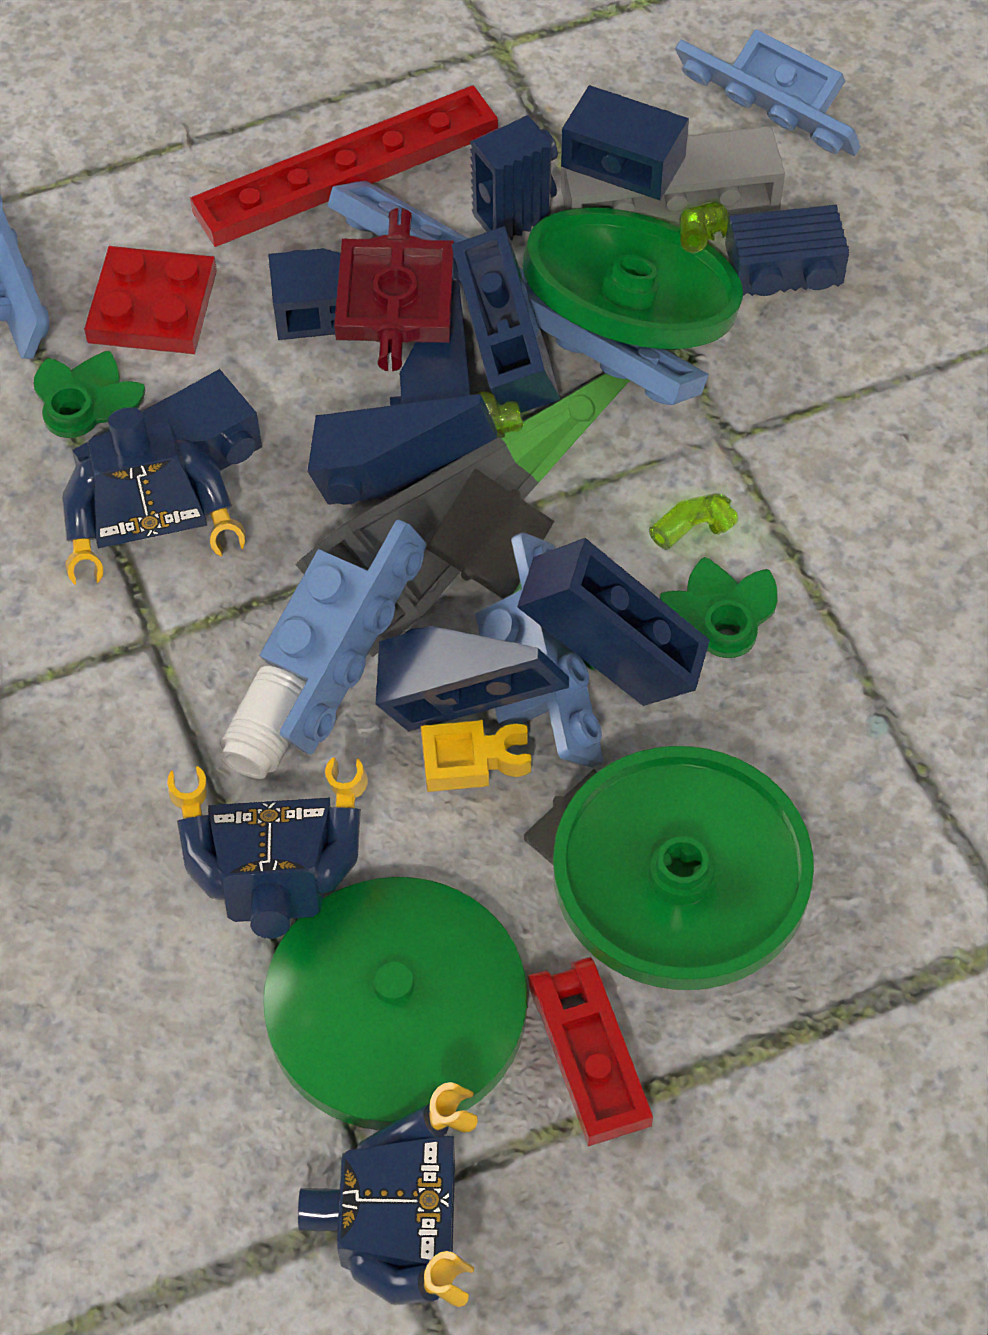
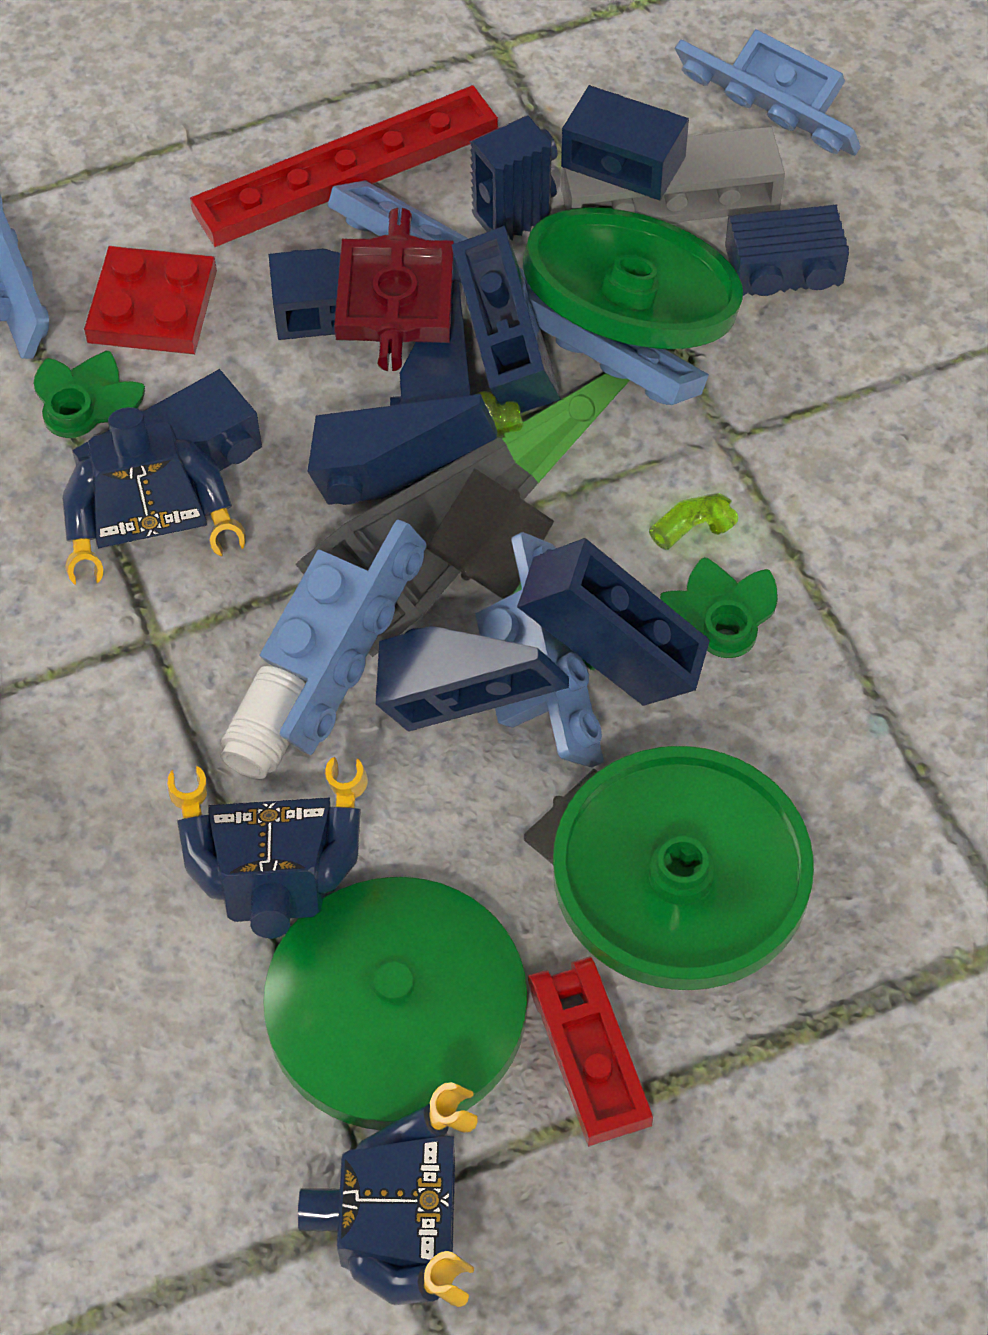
(461, 755): yellow plate -> none
(700, 224): clear neon green arm -> none

